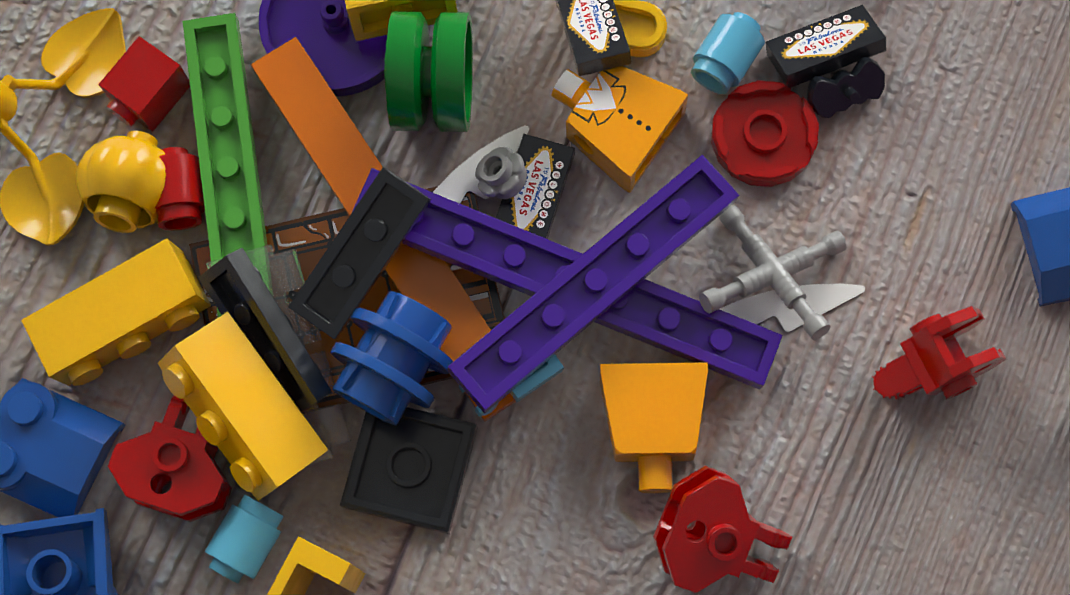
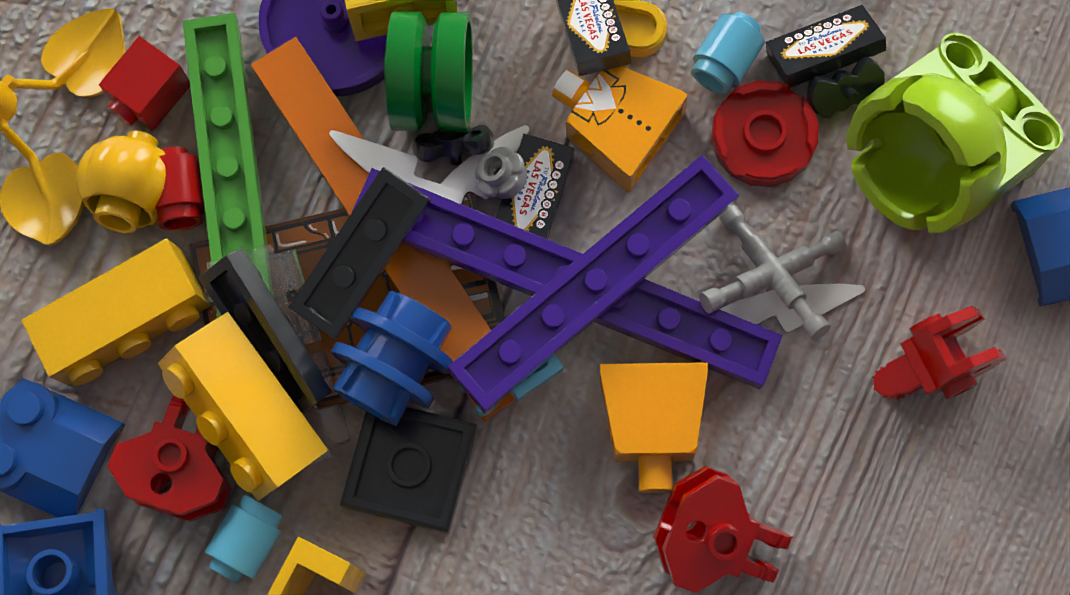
(402, 164): none -> white sticker
(433, 146): none -> black piece
(948, 137): none -> lime piece

